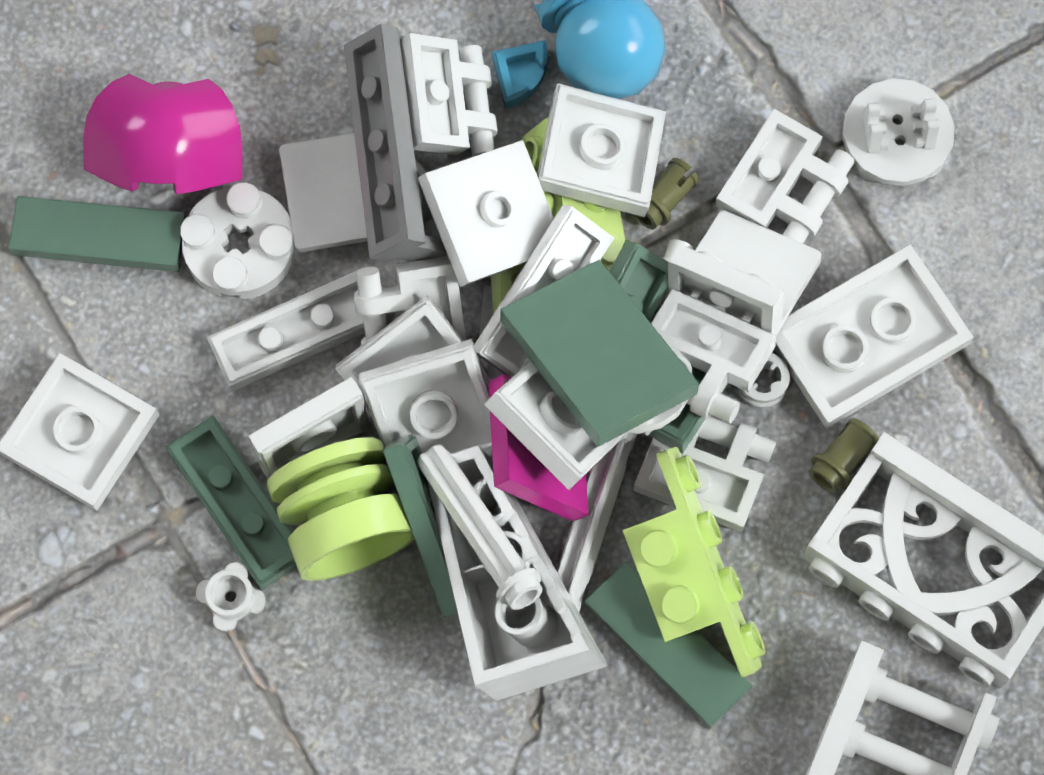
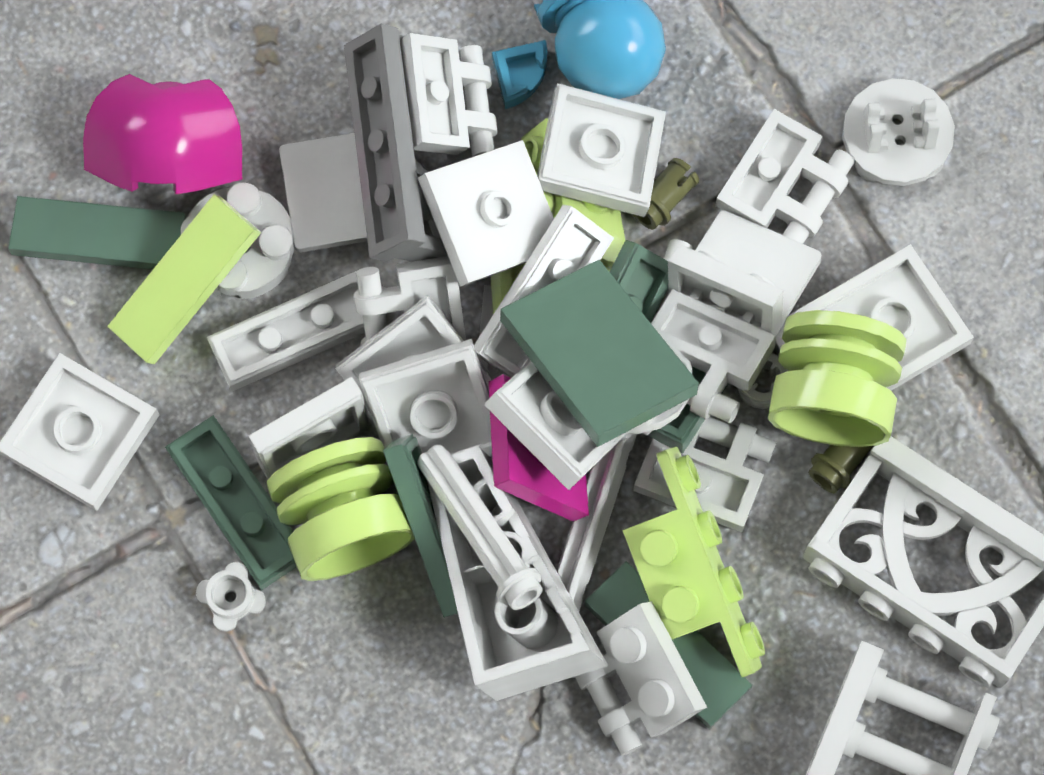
(184, 279): none -> yellowish green tile
(651, 674): none -> white plate
(837, 378): none -> yellowish green wheel

